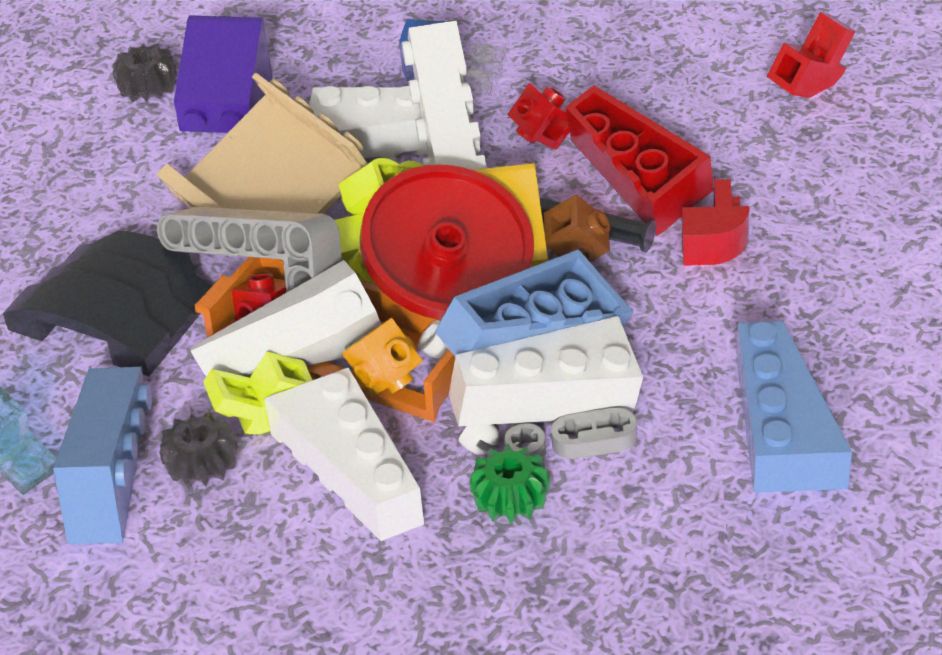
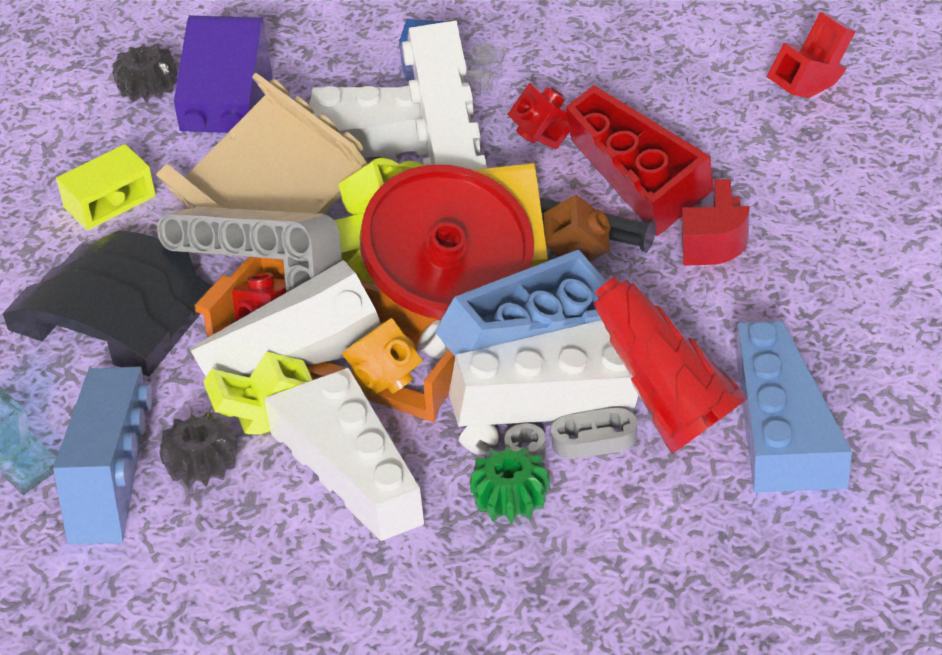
(106, 186): none -> neon yellow brick
(667, 369): none -> cone

